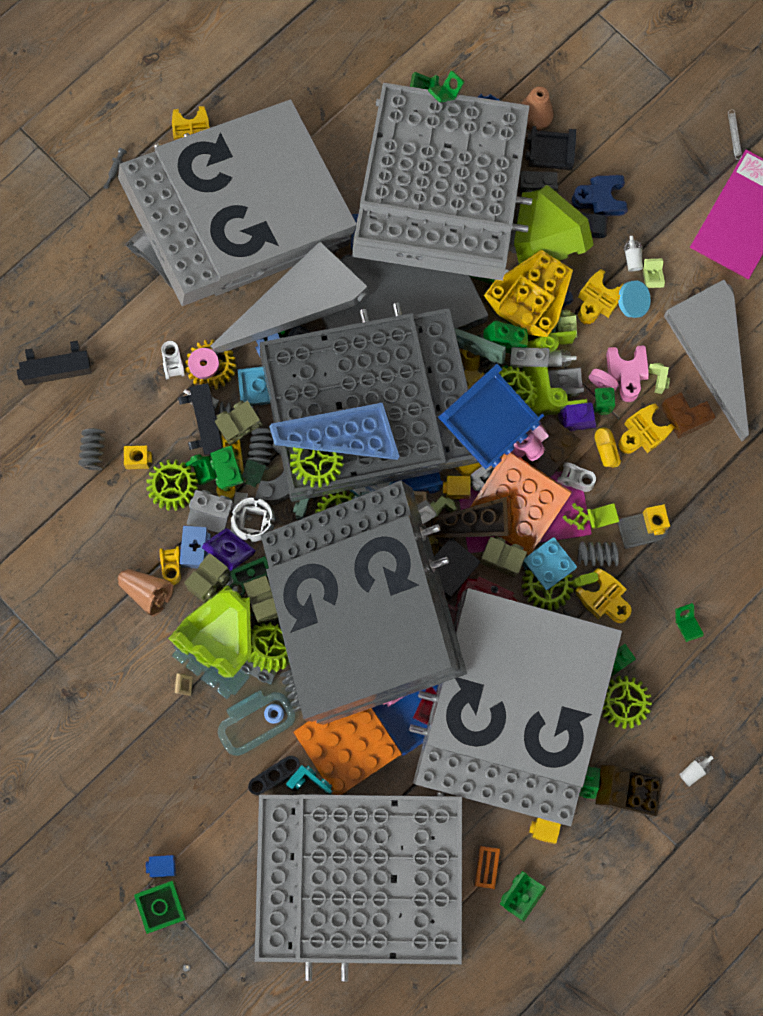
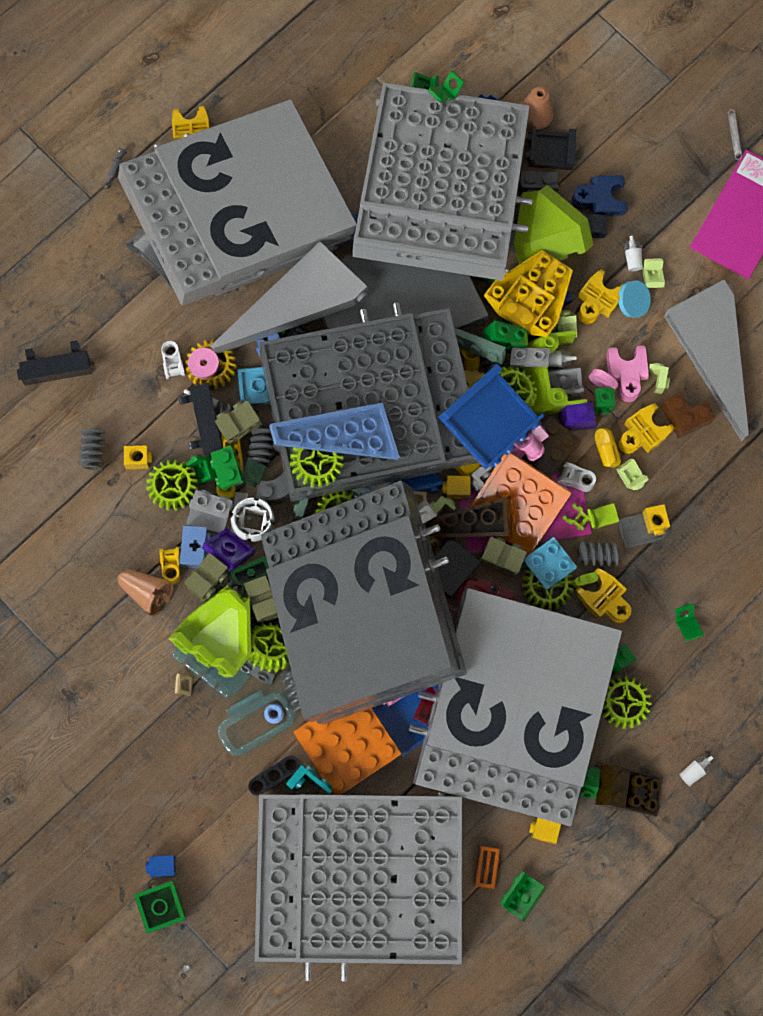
(632, 475): none -> yellowish green bracket

